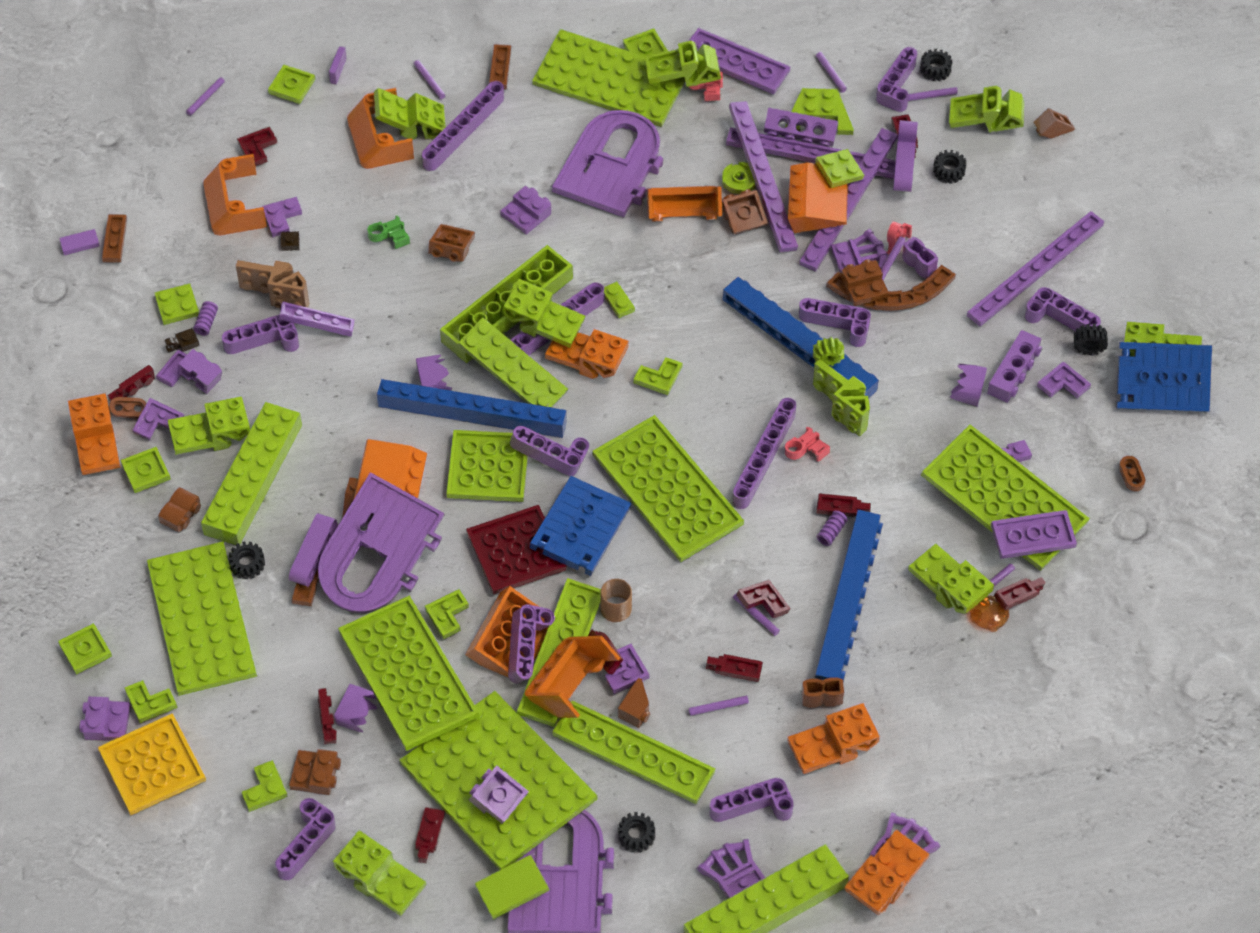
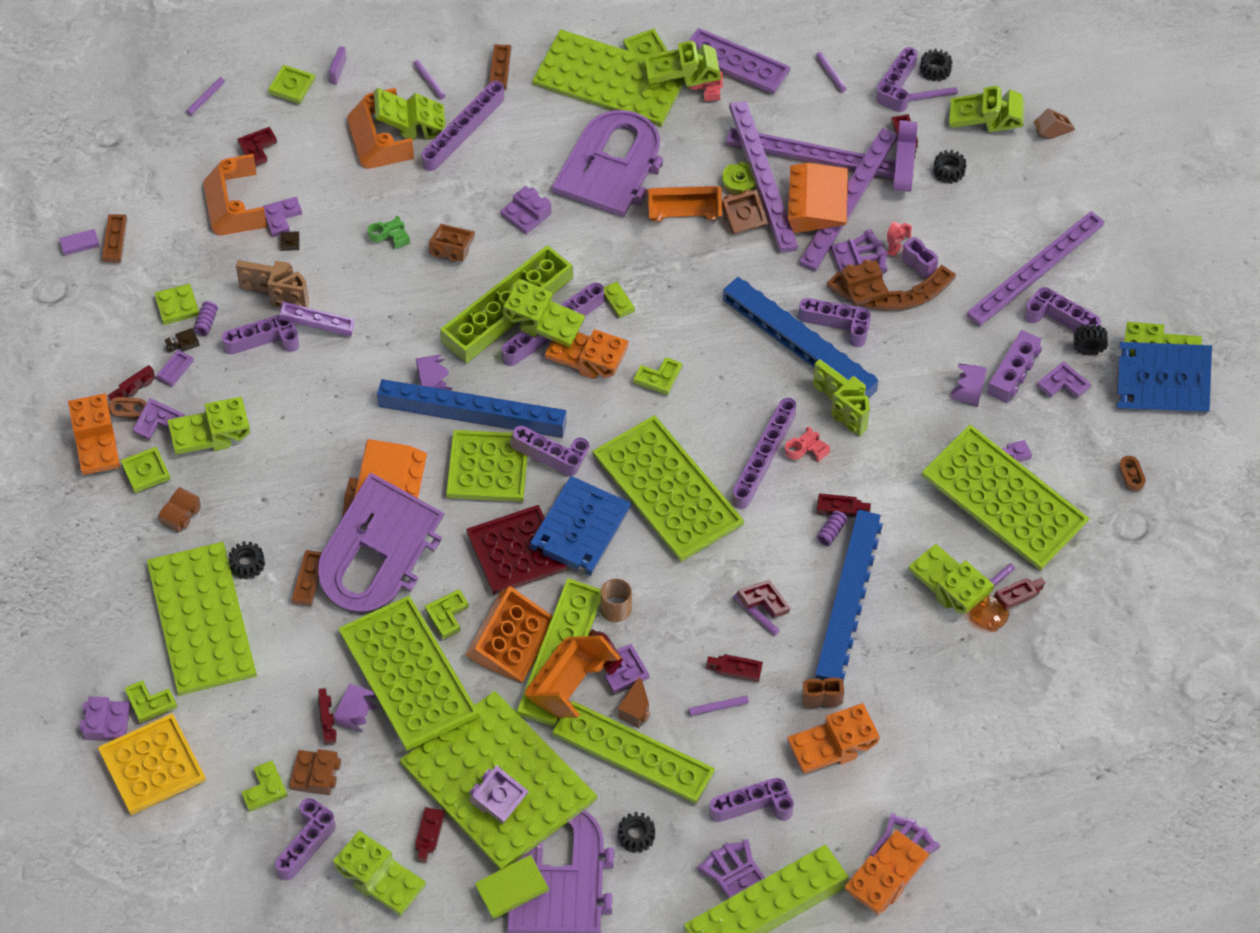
(85, 648): lime plate -> none
(201, 370): medium lavender brick -> none
(251, 474): lime brick -> none
(311, 549): medium lavender beam -> none
(512, 365): lime plate -> none
(522, 667): medium lavender beam -> none
(775, 116): medium lavender brick -> none
(823, 104): lime wing -> none
(829, 351): lime gear -> none
(839, 168): lime plate -> none
(892, 256): medium lavender bar -> none
(1033, 534): medium lavender plate -> none

